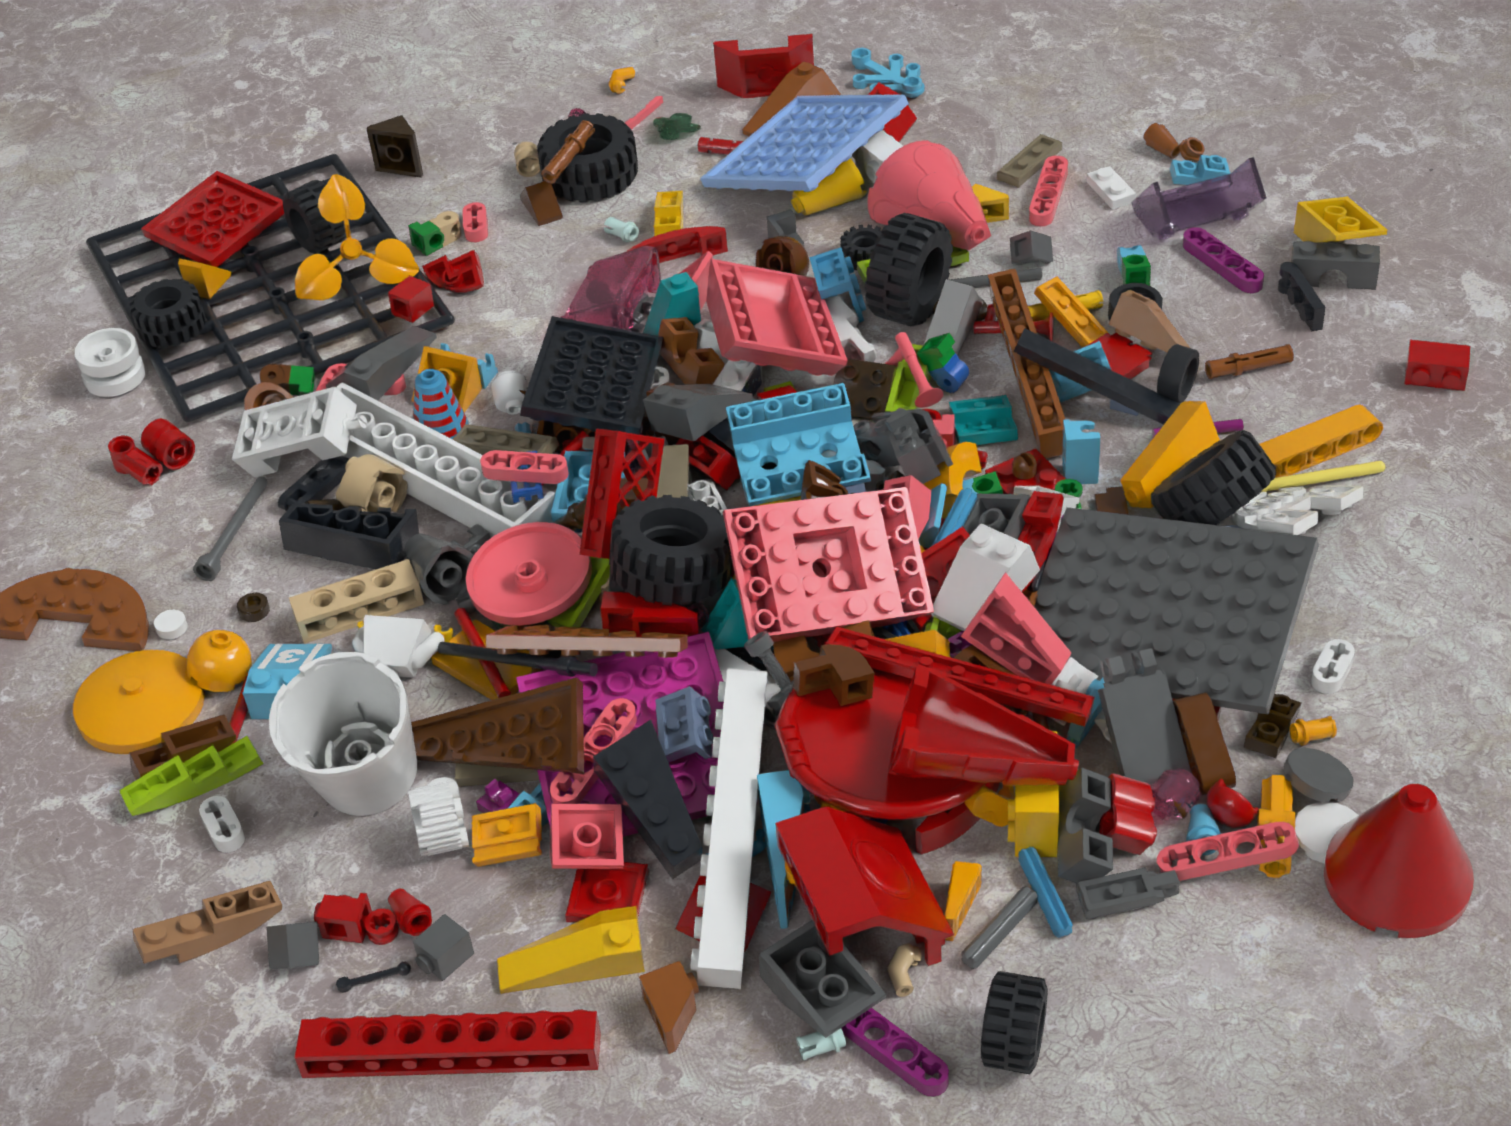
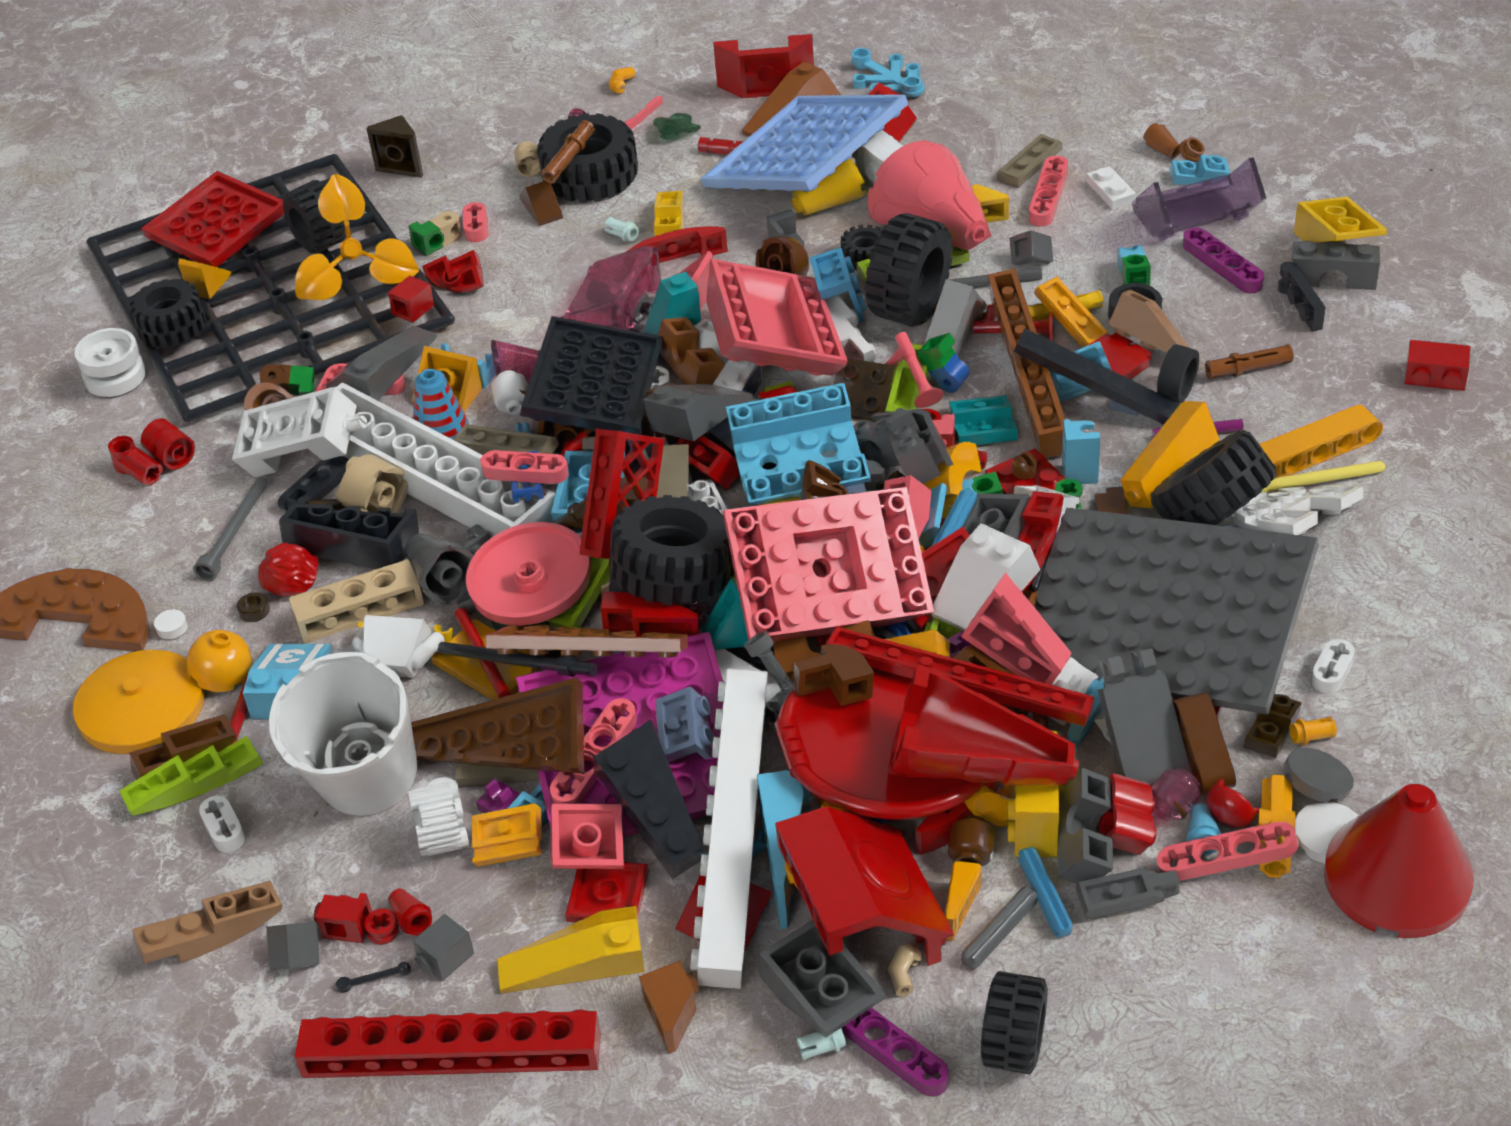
(287, 570): none -> red hair
(513, 358): none -> clear pink slope
(971, 841): none -> reddish brown head

